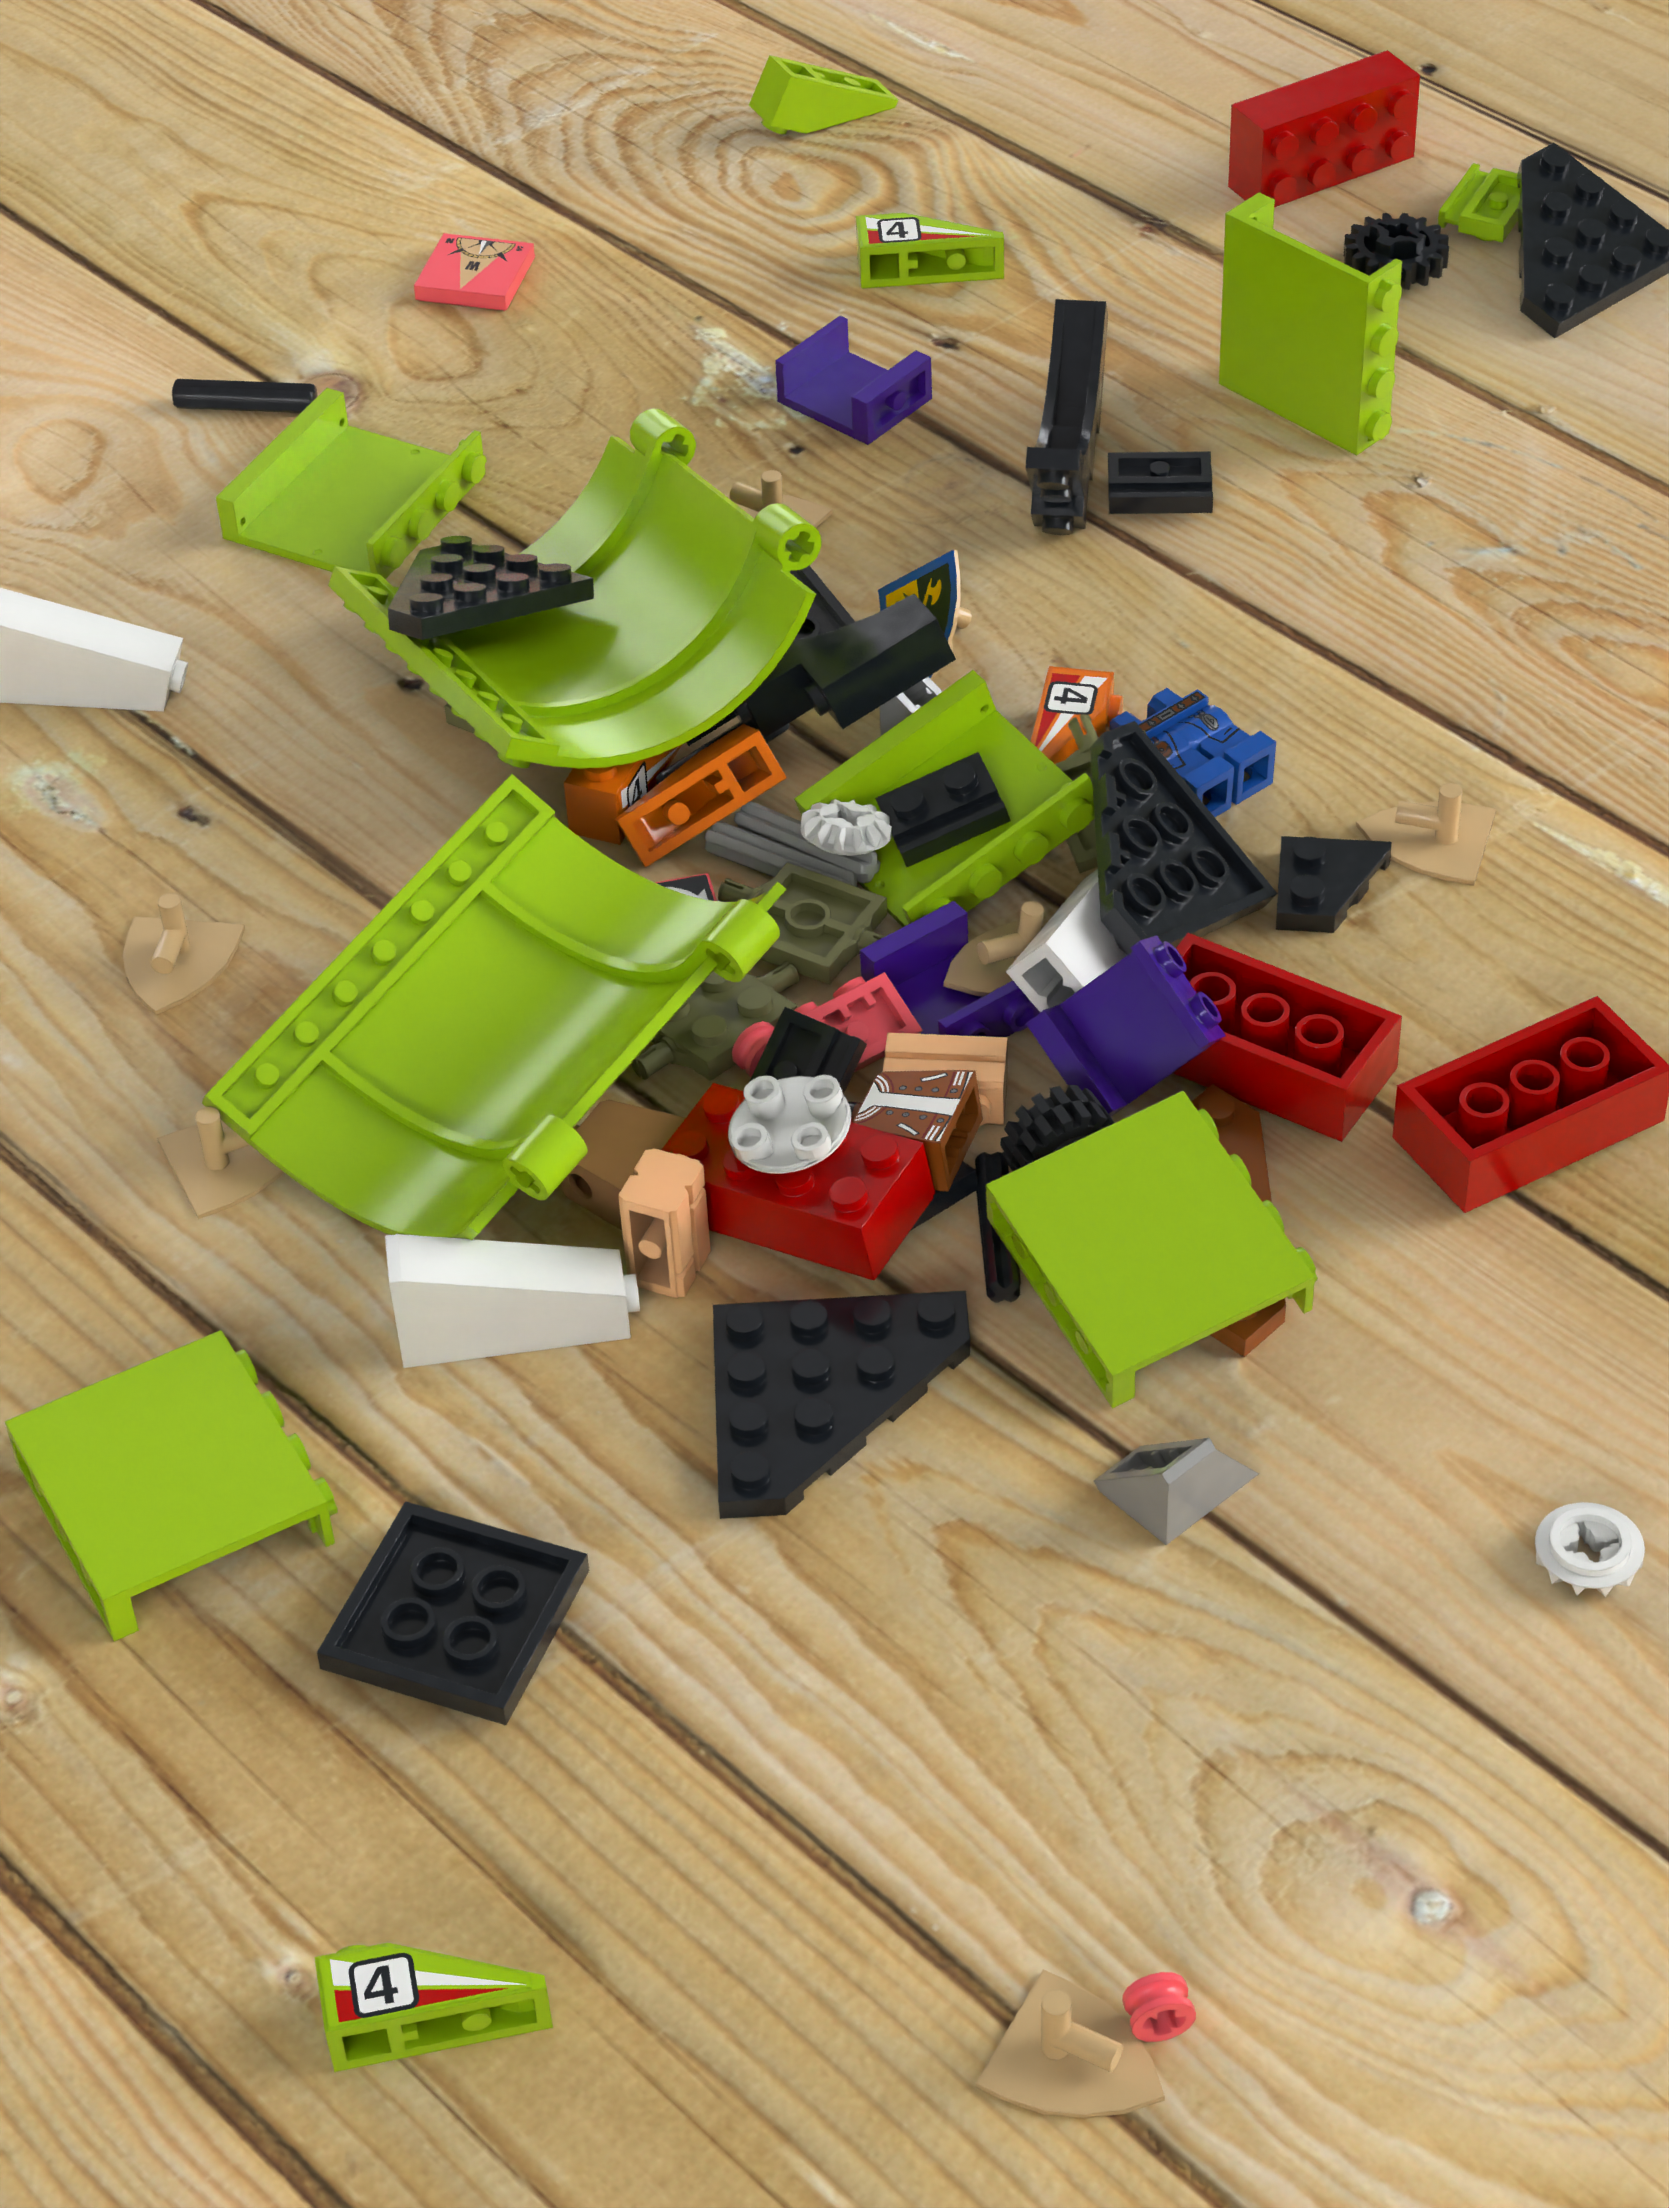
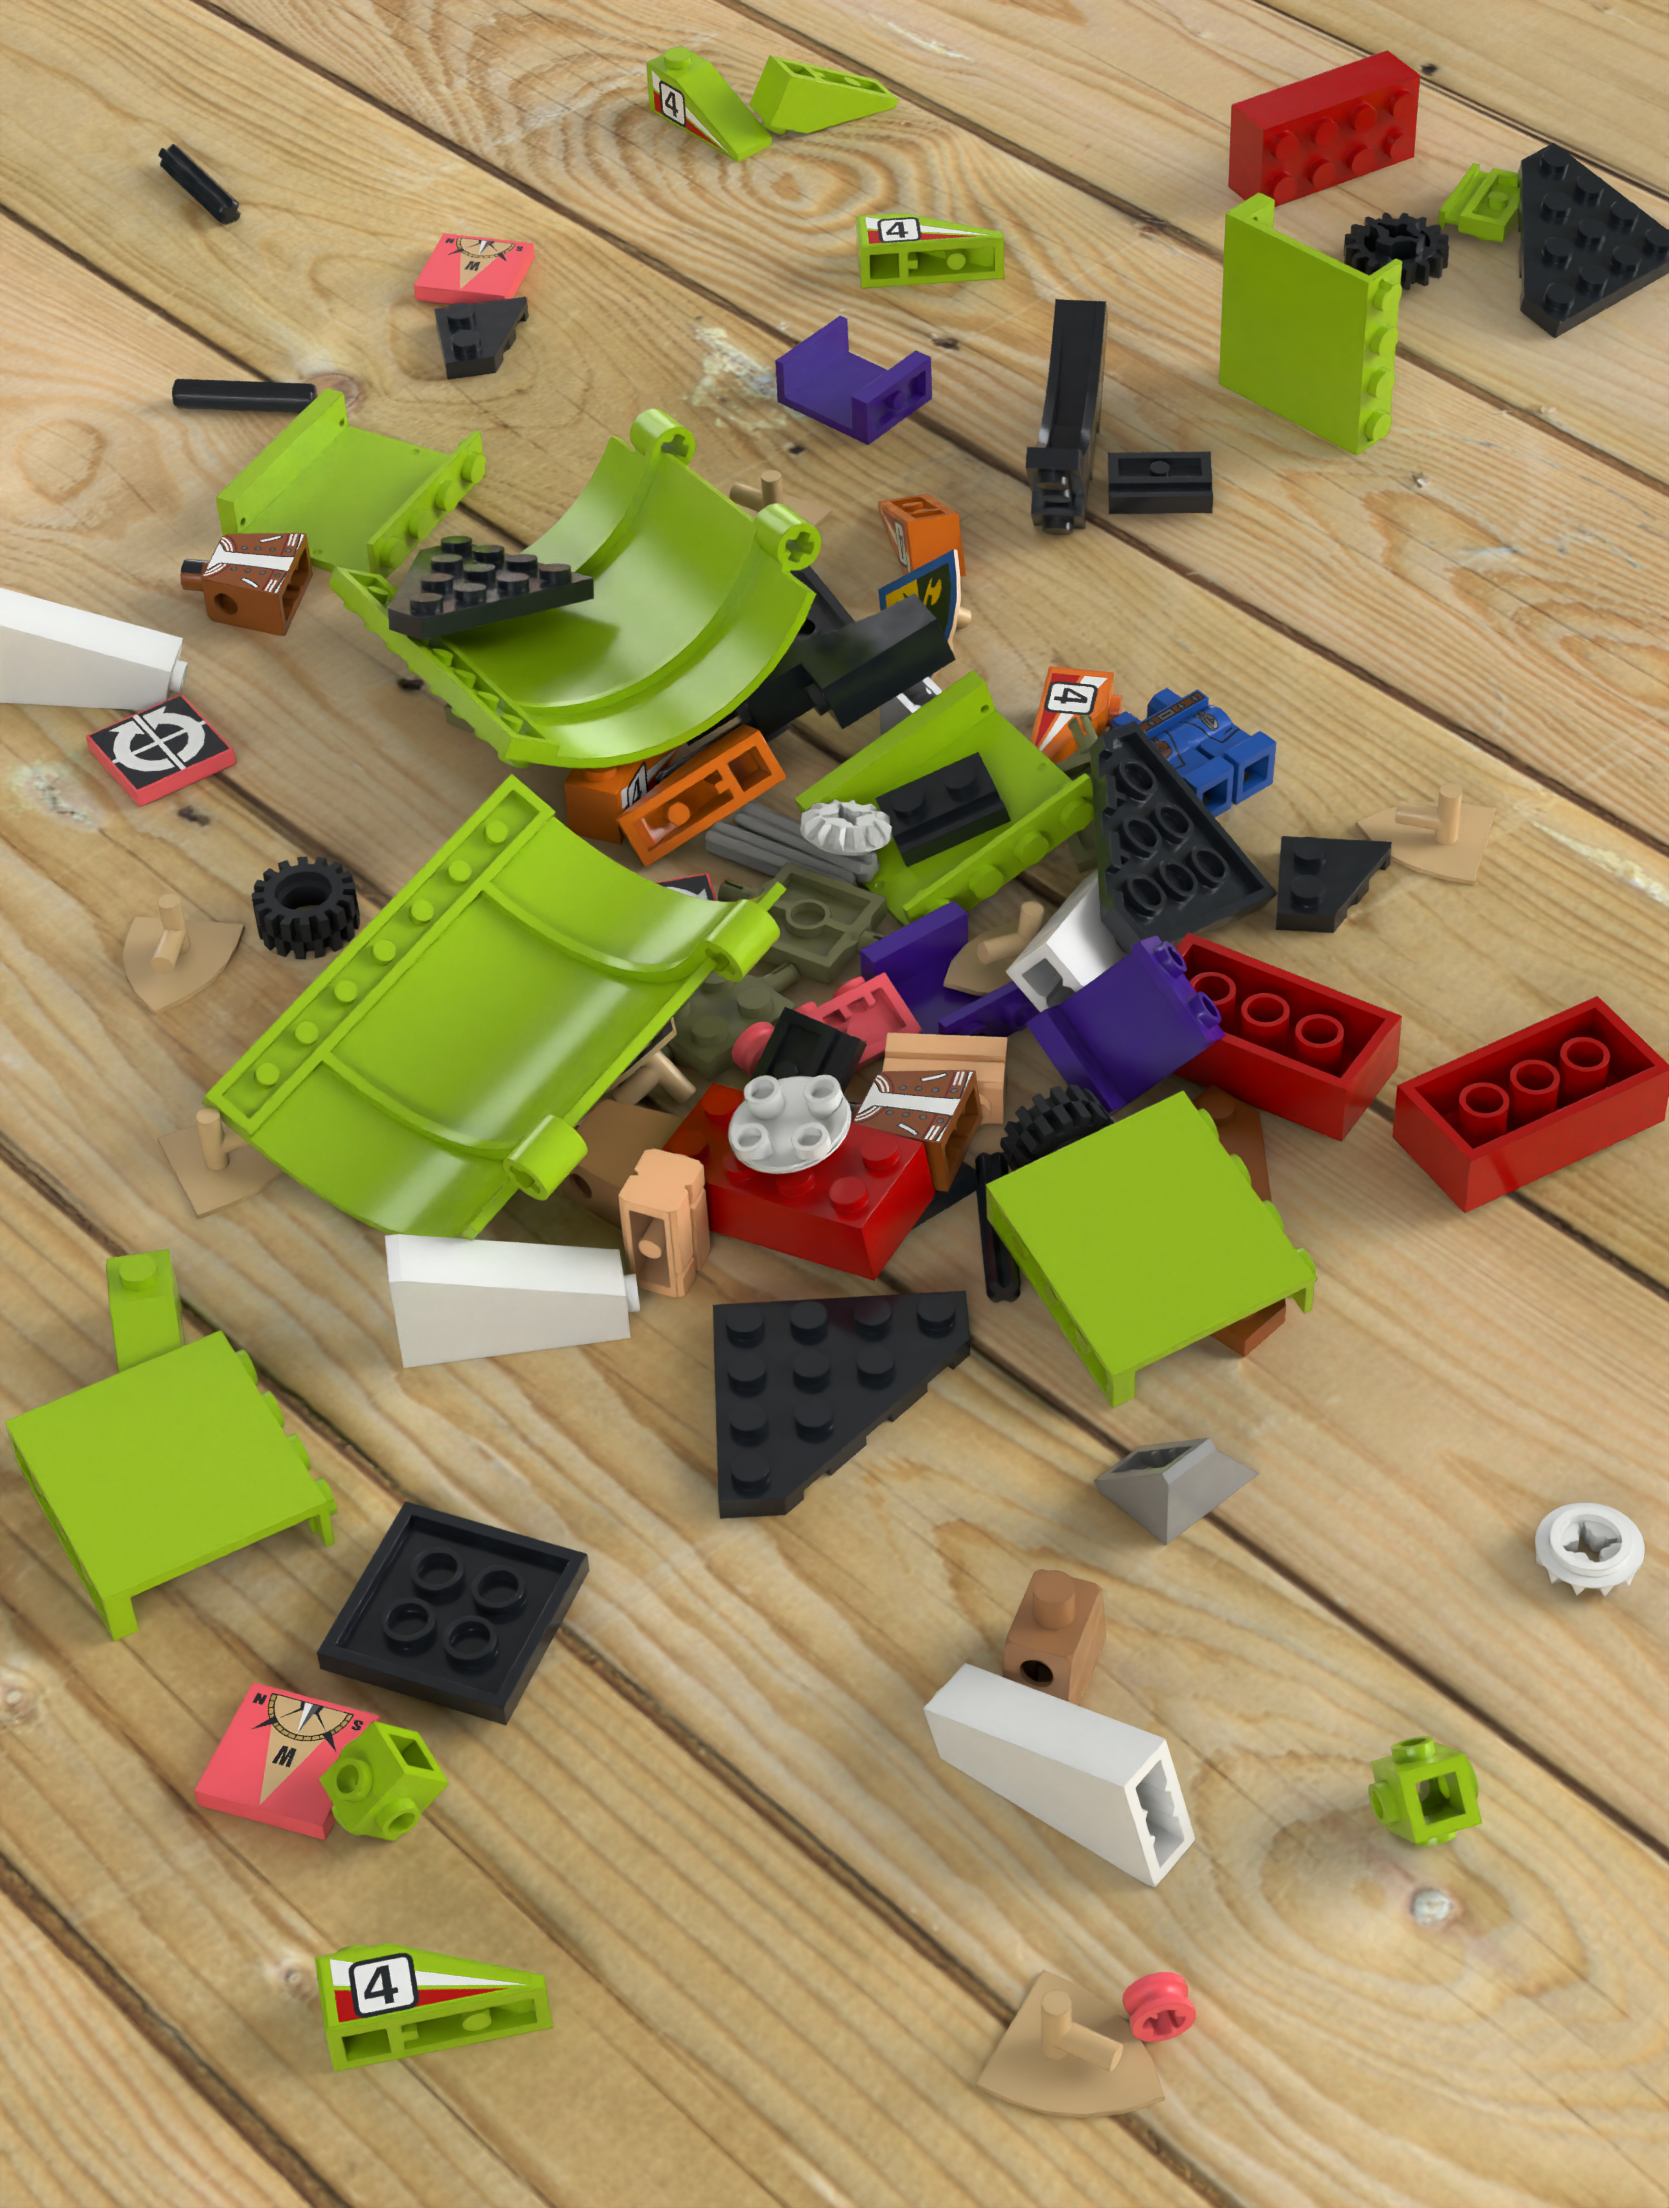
(144, 1307): none -> lime slope
(160, 750): none -> tile
(199, 184): none -> black axle
(253, 580): none -> dark orange torso
(275, 1757): none -> coral tile
(302, 886): none -> black tyre
(383, 1782): none -> lime brick
(478, 334): none -> black wing
(655, 1070): none -> tan shield
(702, 103): none -> lime slope
(921, 530): none -> orange slope
(1060, 1628): none -> medium nougat torso
(1067, 1767): none -> white slope
(1445, 1794): none -> lime brick

